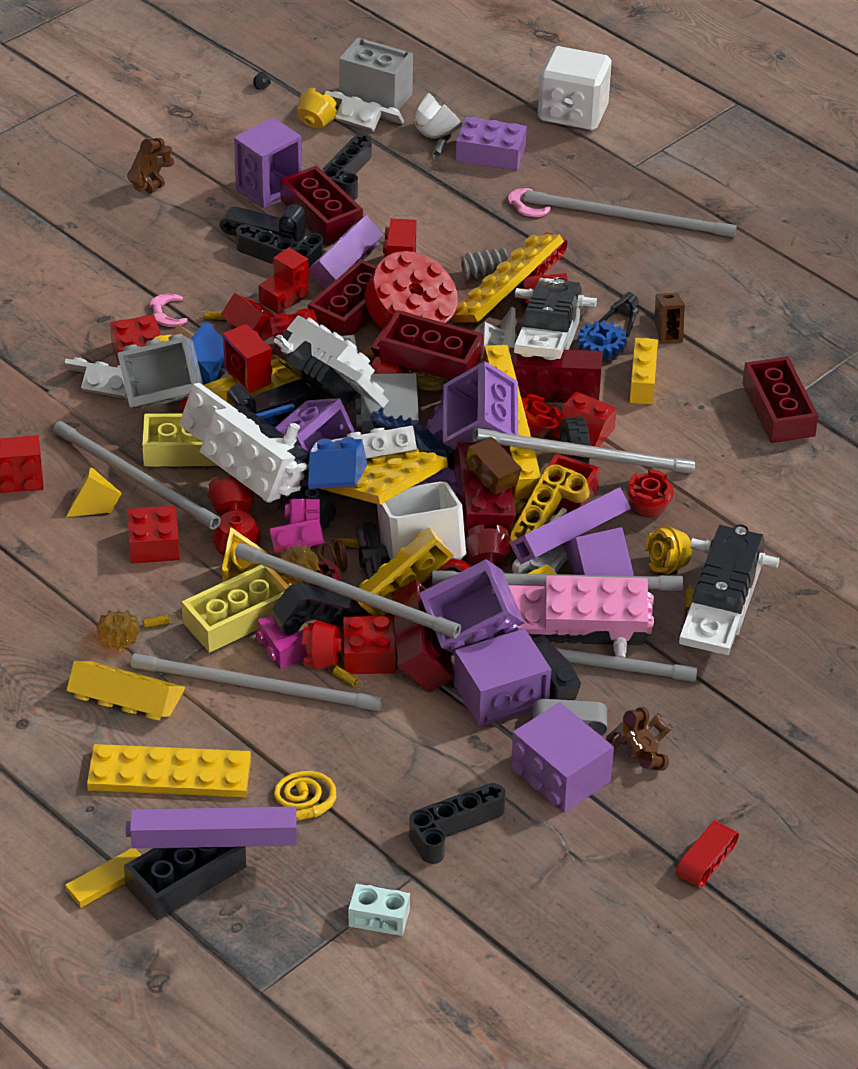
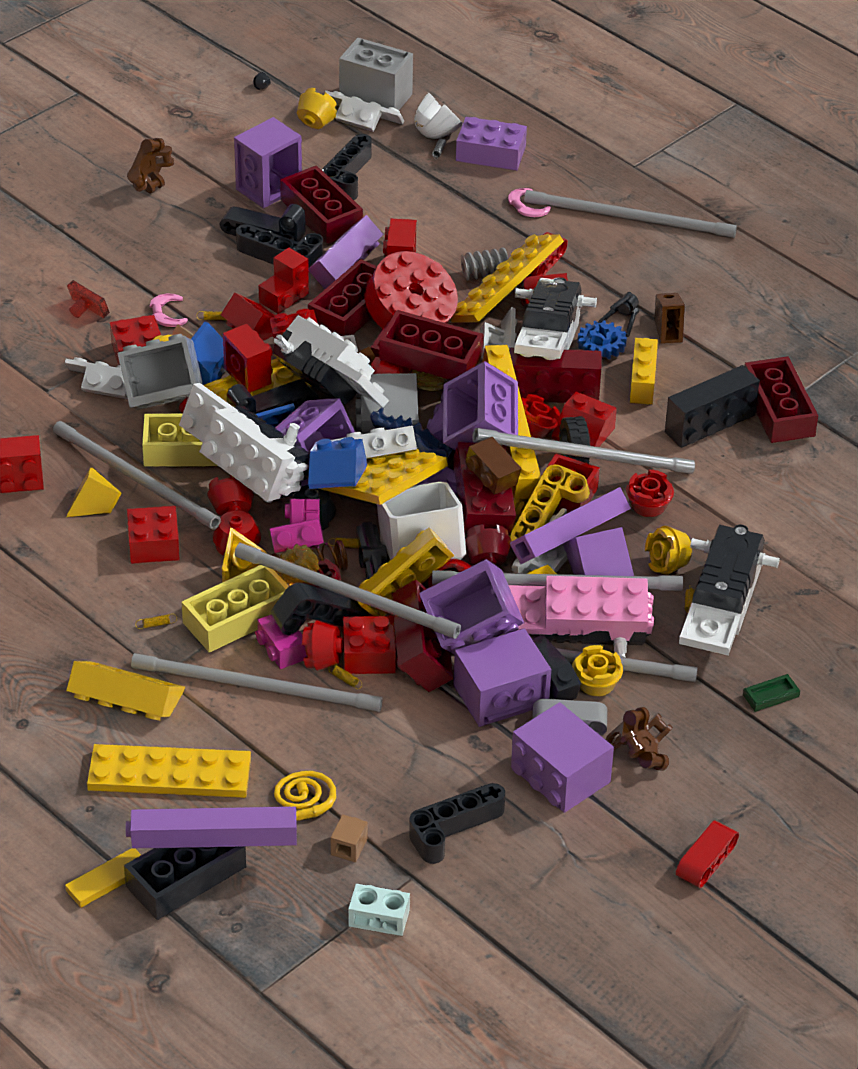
(85, 300): none -> clear red tile
(118, 629): clear yellow gear -> none
(349, 838): none -> medium nougat brick
(574, 88): white plate -> none
(598, 670): none -> yellow cone
(711, 406): none -> black brick
(771, 692): none -> dark green tile

